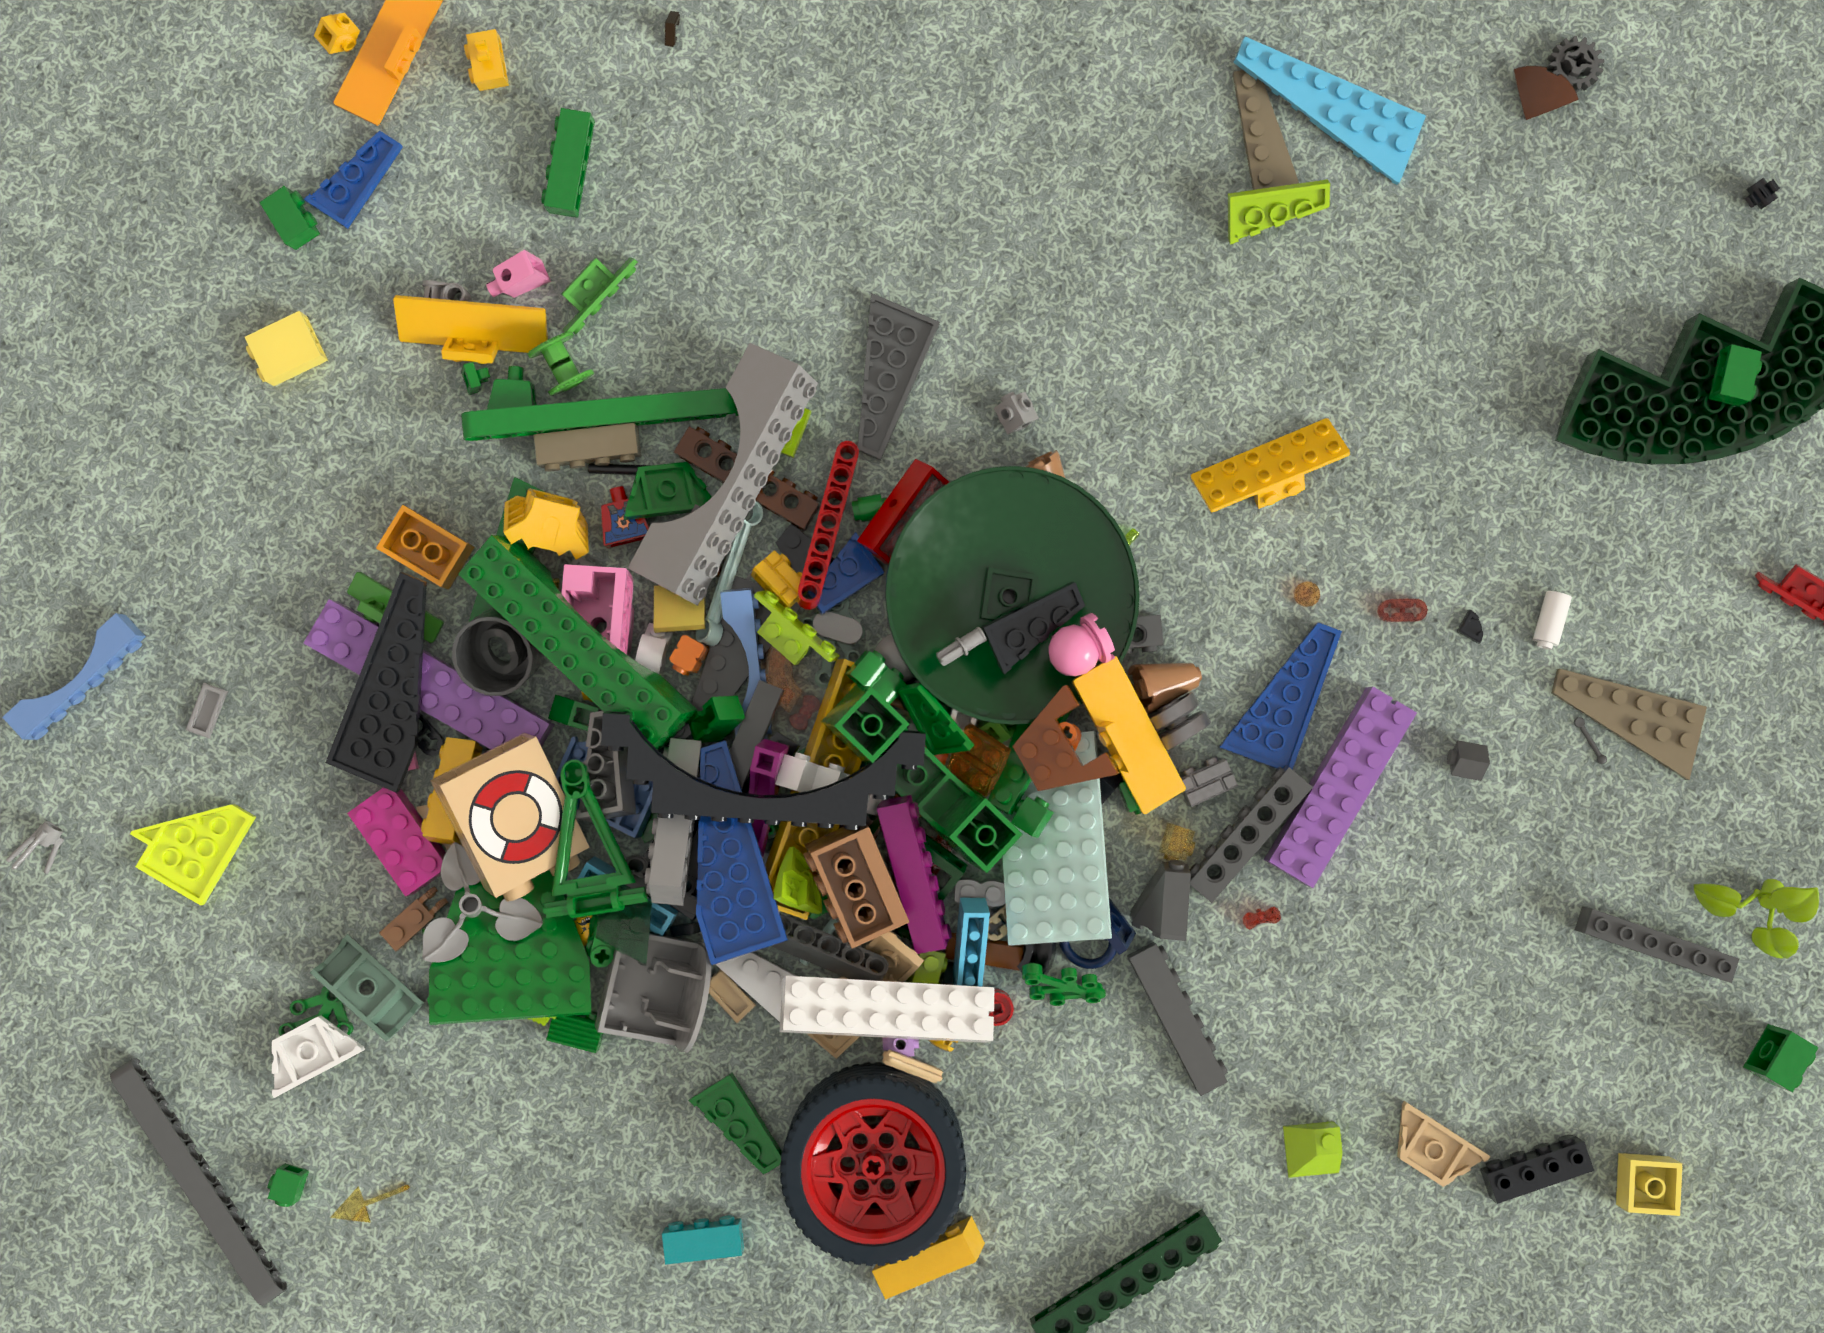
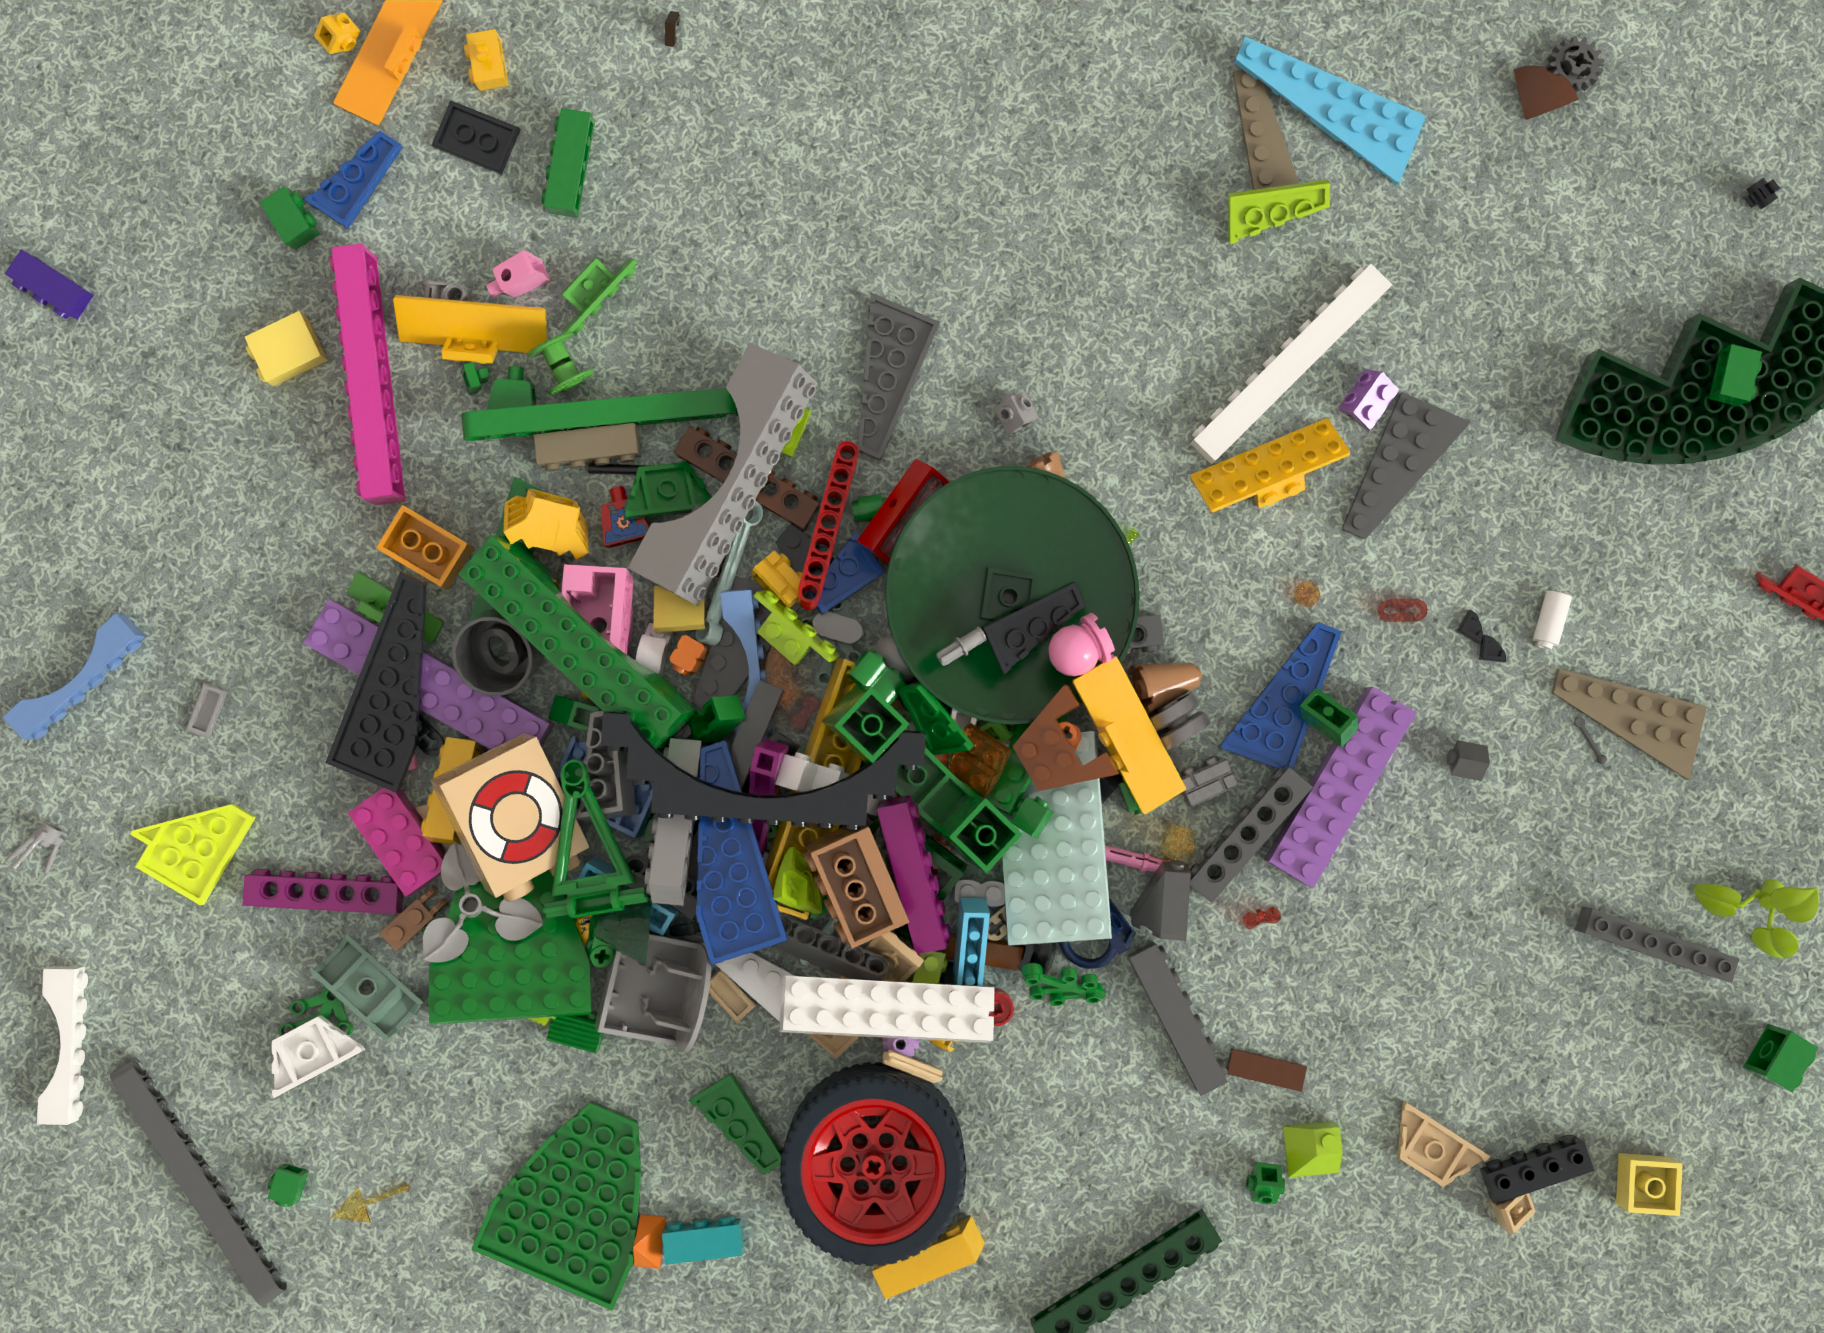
(48, 285): none -> dark purple brick
(65, 993): none -> white arch
(258, 893): none -> magenta brick
(367, 375): none -> dark pink brick
(476, 137): none -> black tile
(573, 1208): none -> green wing
(649, 1241): none -> orange slope
(1143, 862): none -> bright pink pin
(1265, 1183): none -> green brick
(1266, 1069): none -> reddish brown tile
(1290, 364): none -> white brick
(1329, 717): none -> green brick
(1369, 398): none -> bracket
(1407, 449): none -> dark grey wing
(1491, 650): none -> black tile
(1513, 1212): none -> tan slope

